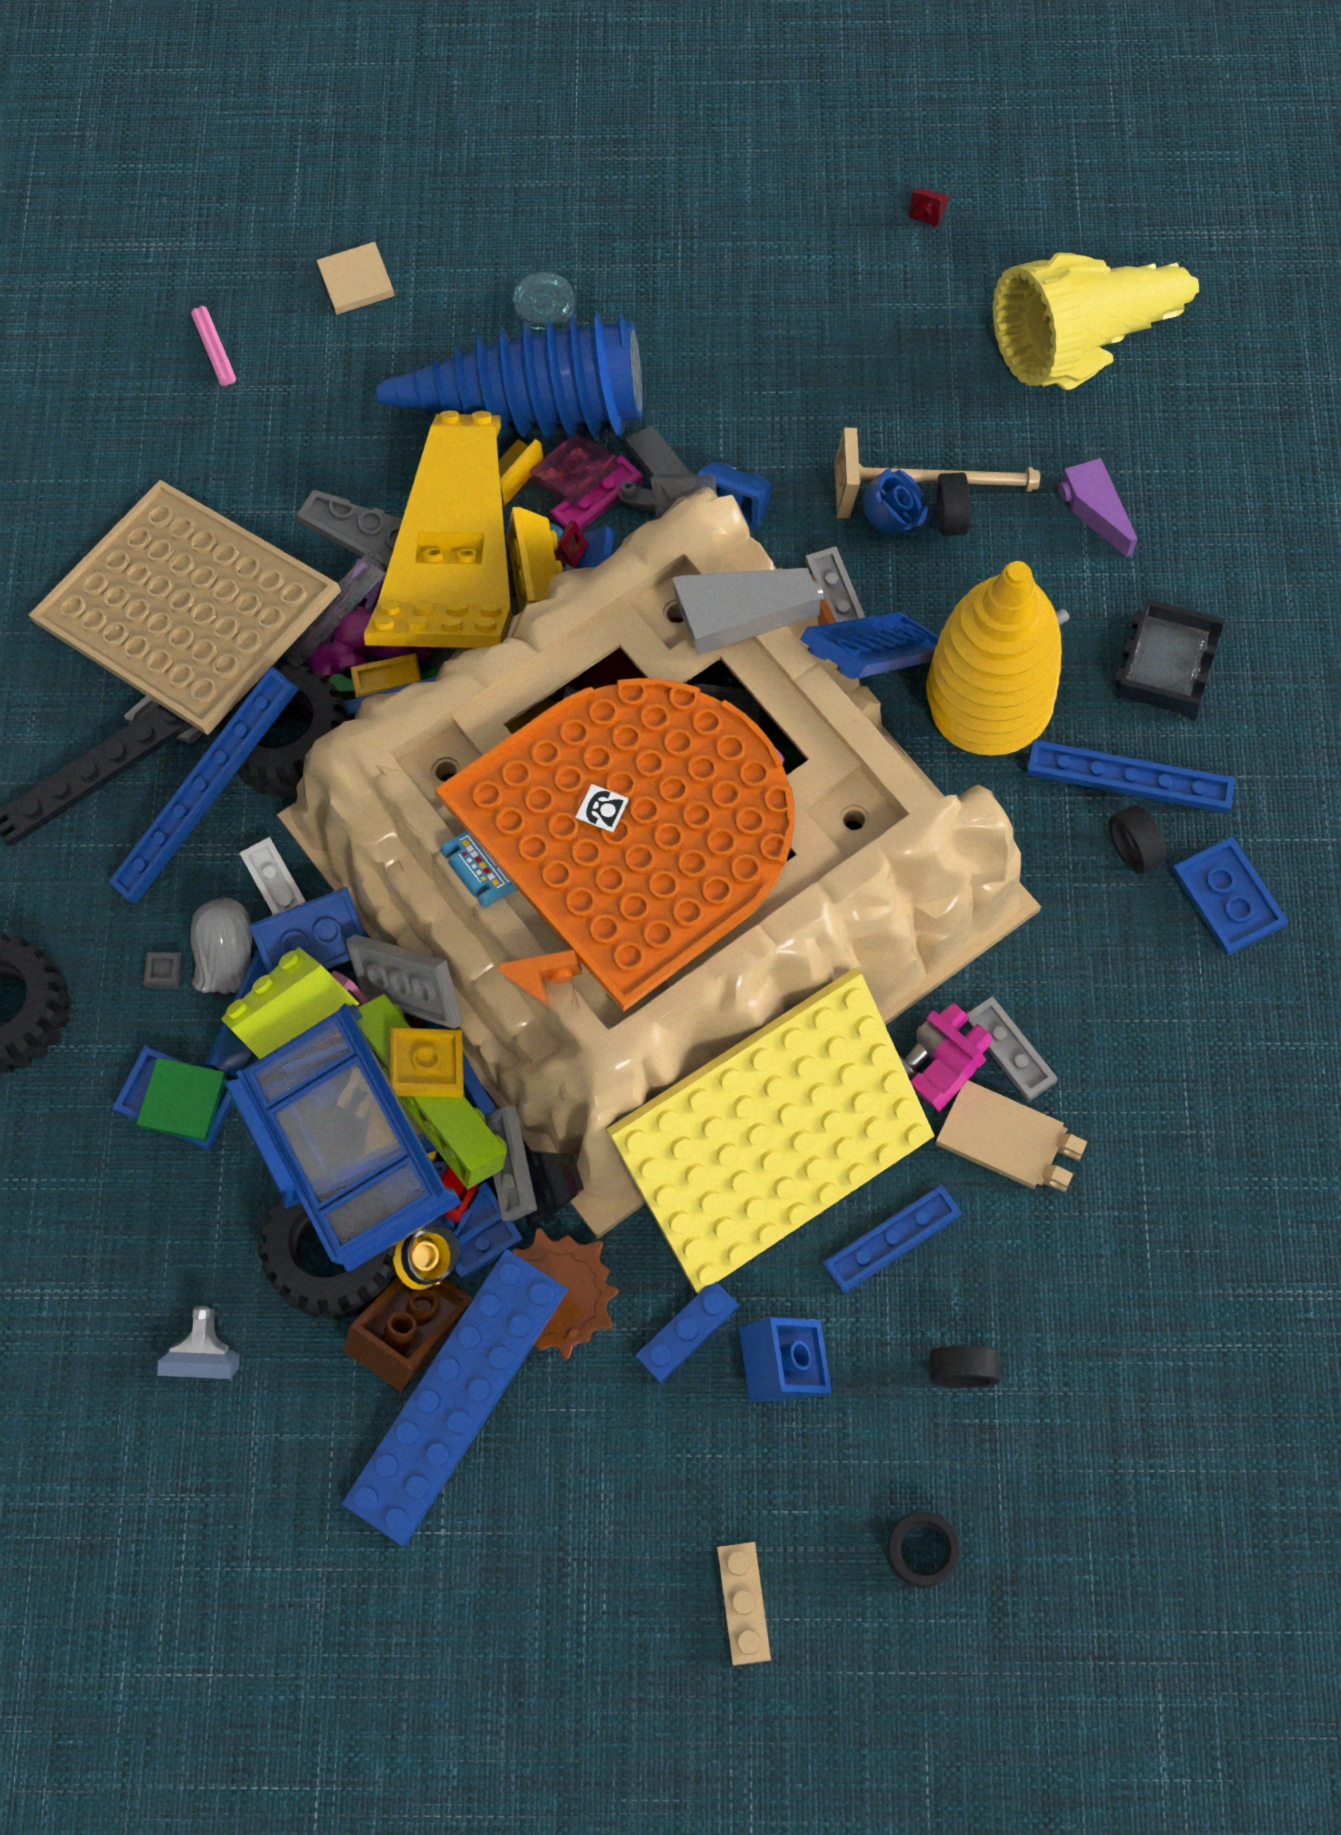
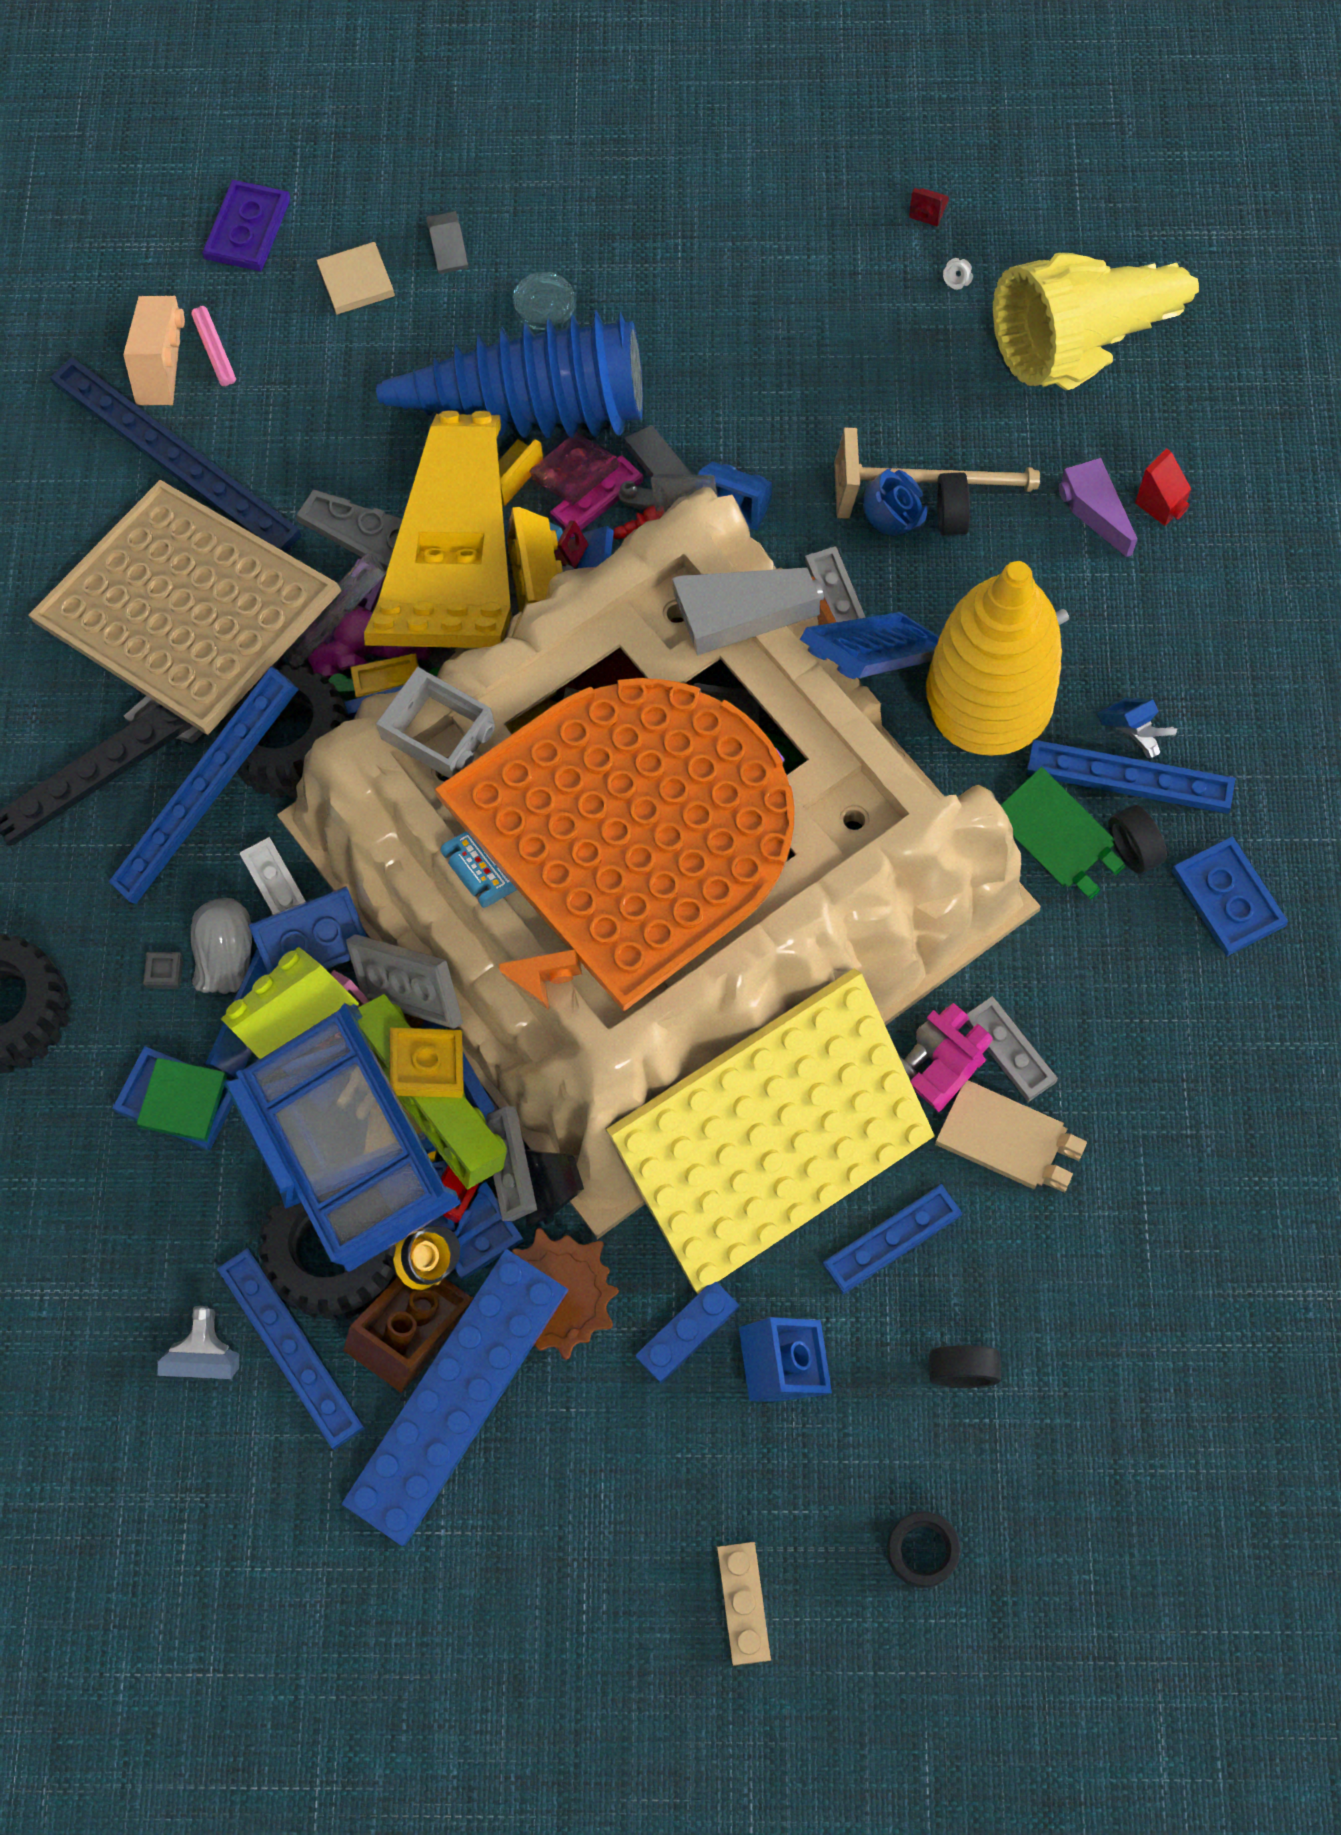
(154, 349): none -> light nougat wedge
(174, 455): none -> dark blue plate
(246, 225): none -> dark purple tile
(291, 1349): none -> blue tile
(408, 703): none -> light grey window
(447, 242): none -> dark grey slope
(602, 808): sticker -> none
(648, 515): none -> red bar
(952, 279): none -> white plate
(1060, 832): none -> green tile
(1134, 718): none -> blue piece
(1164, 489): none -> red slope
(1169, 657): window -> none

